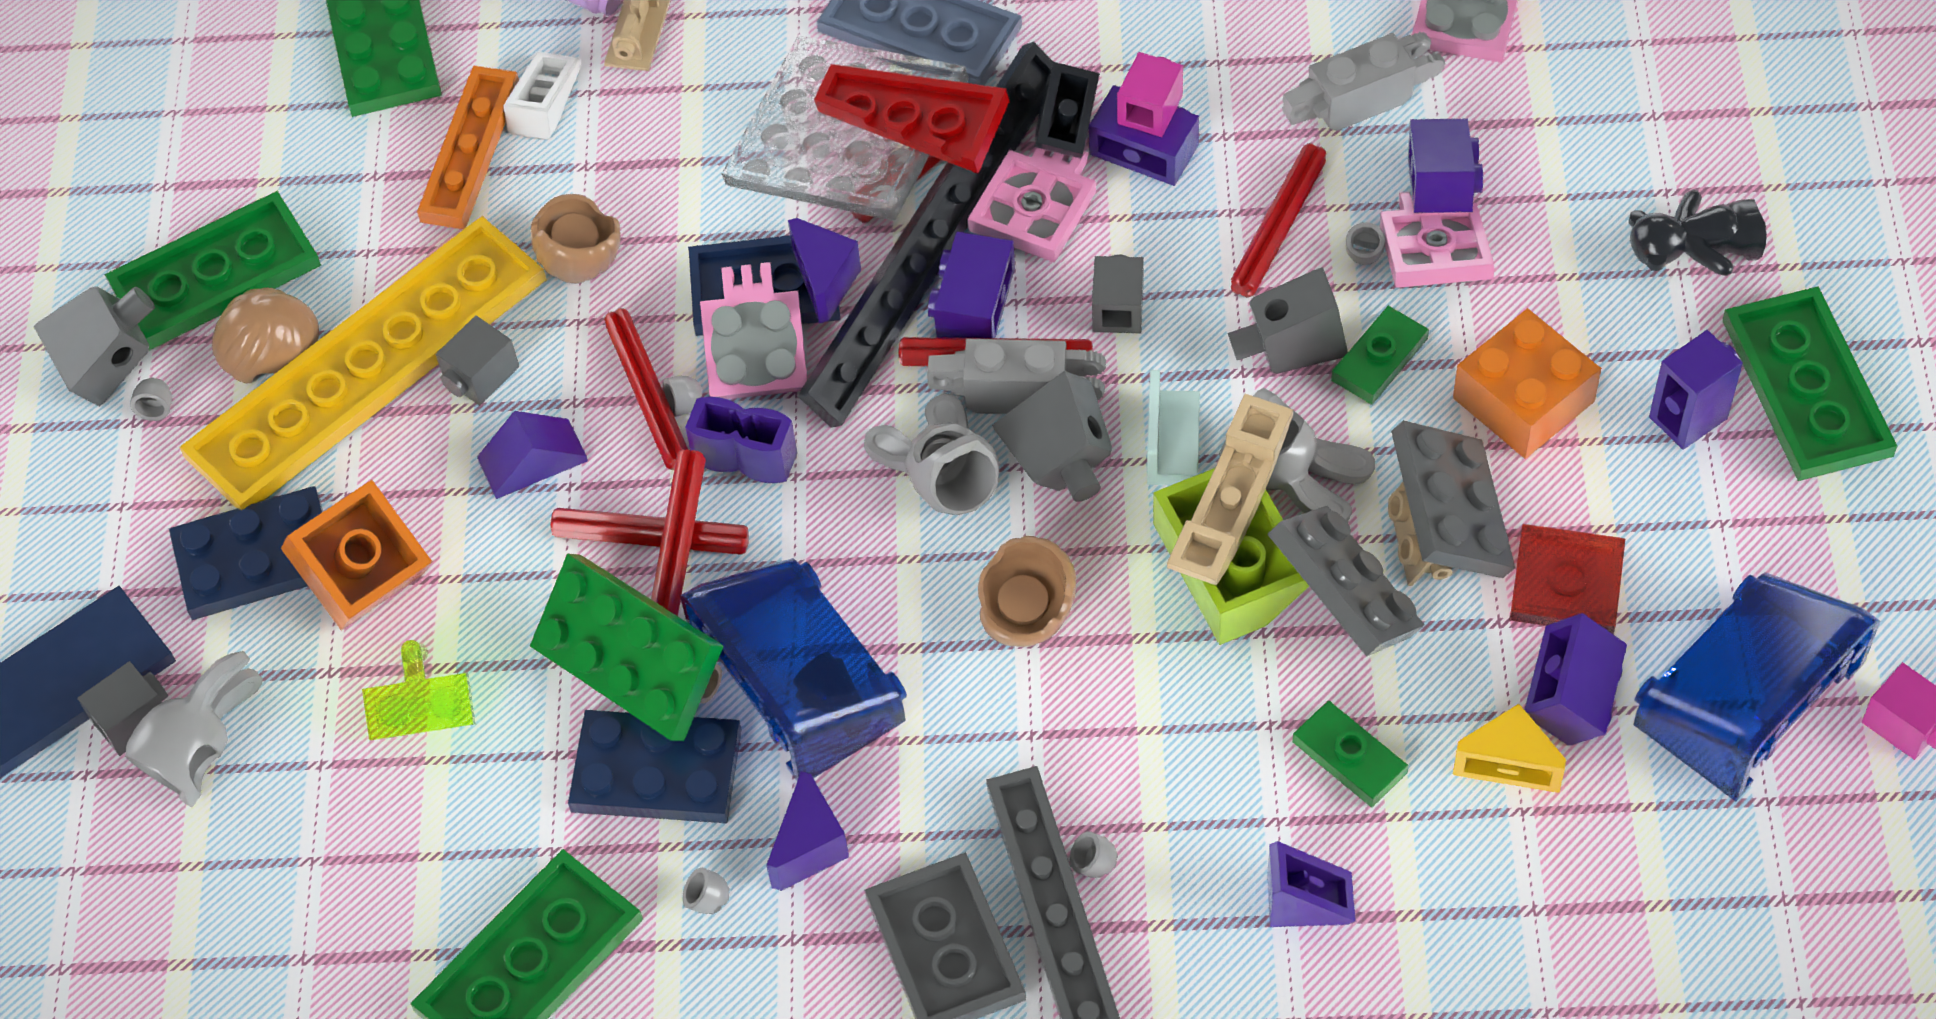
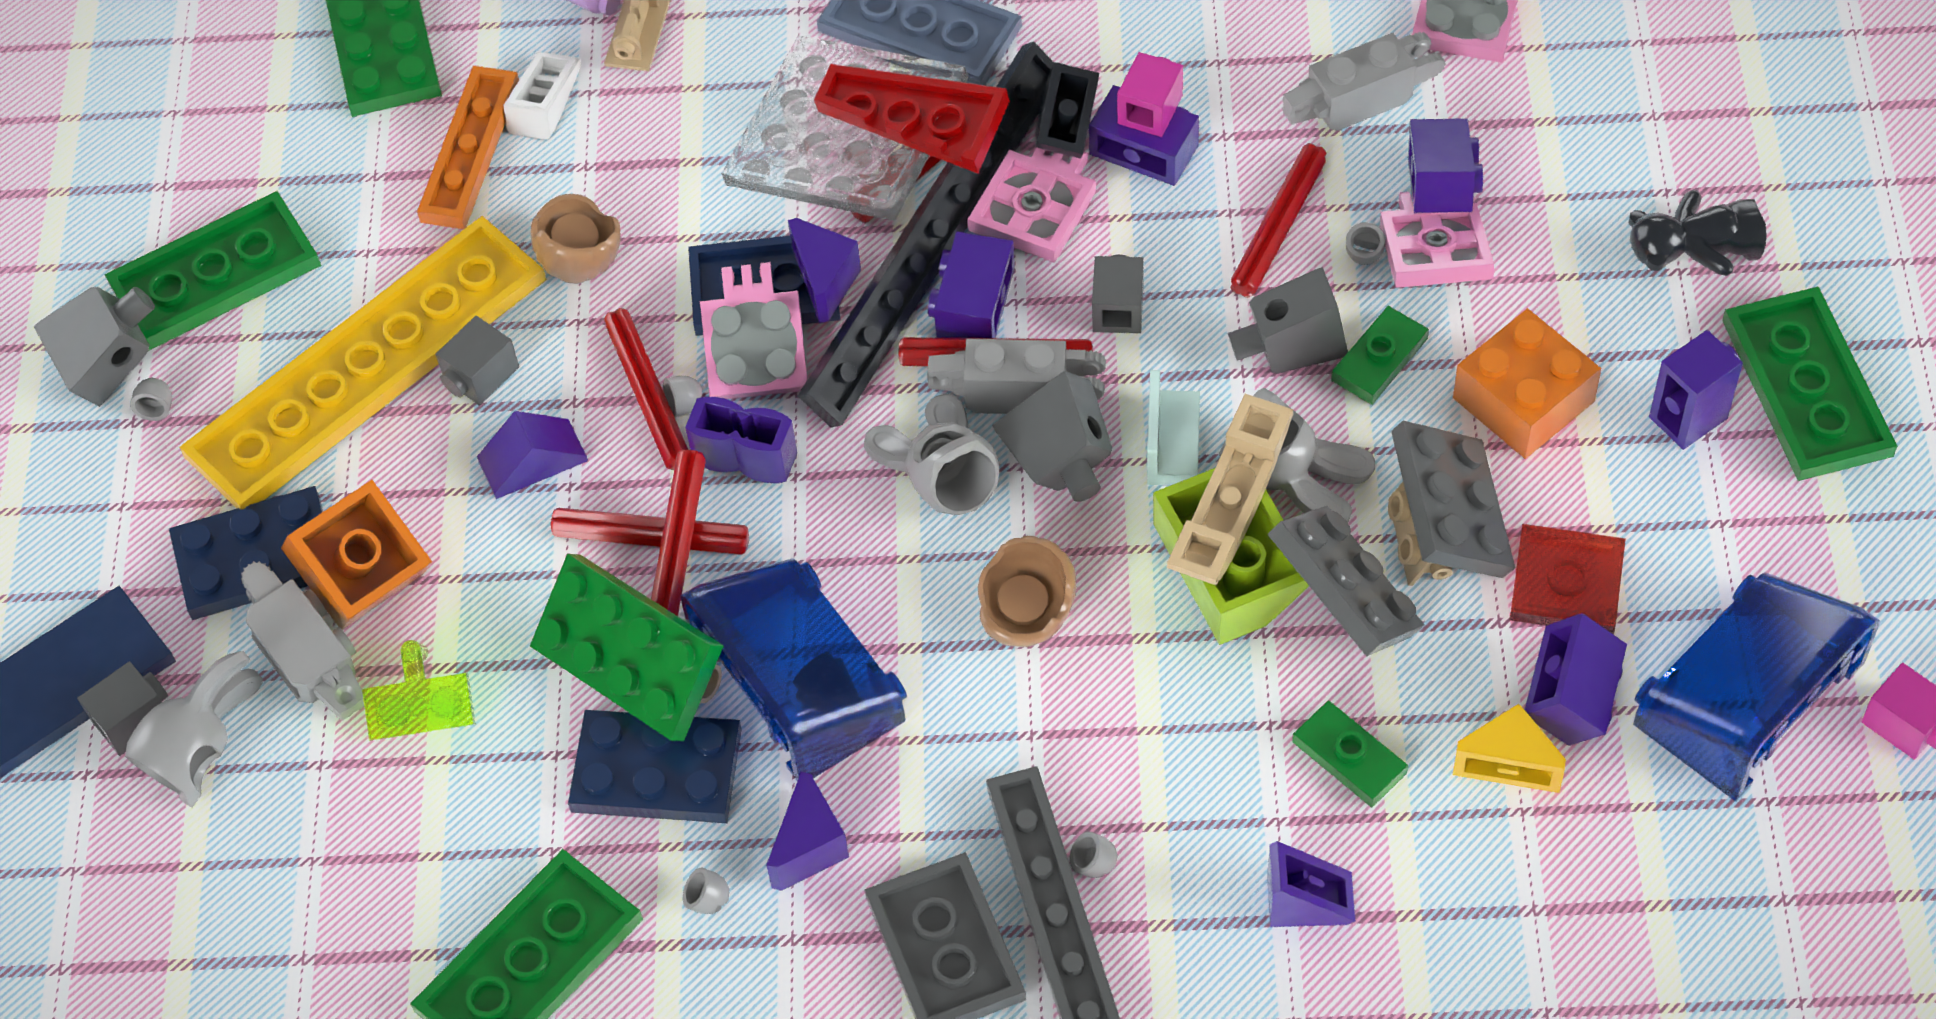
(262, 333): medium nougat piece -> none
(300, 643): none -> light grey hinge

